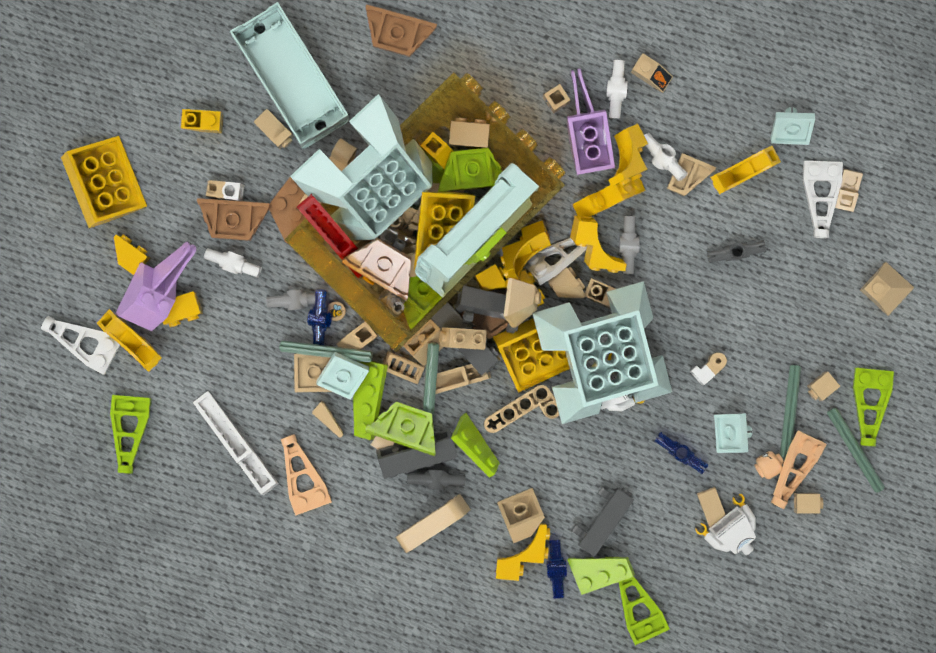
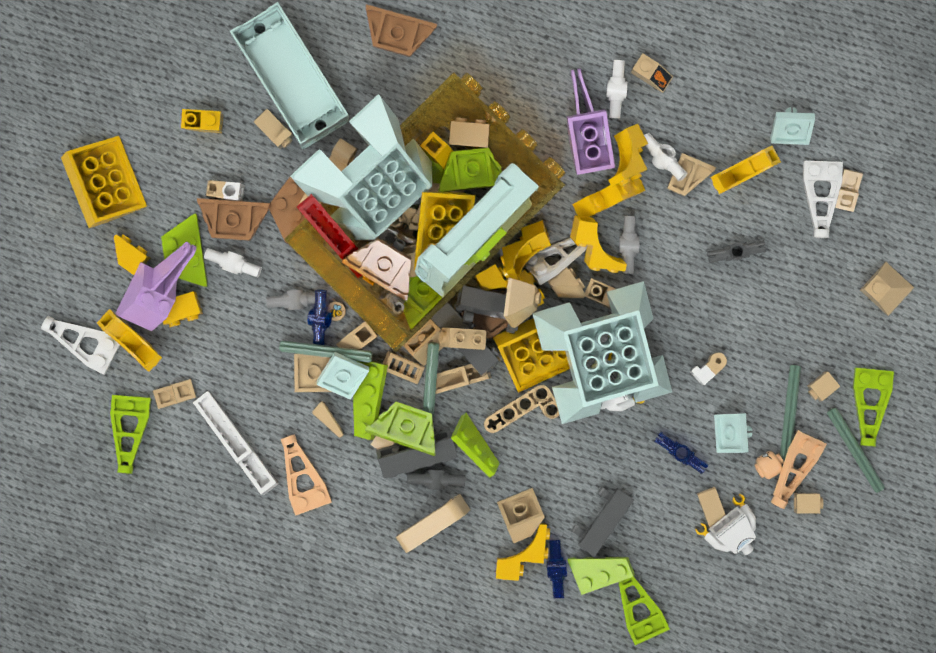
(174, 394): none -> tan slope
(188, 232): none -> lime wing
(556, 98): tan brick -> none

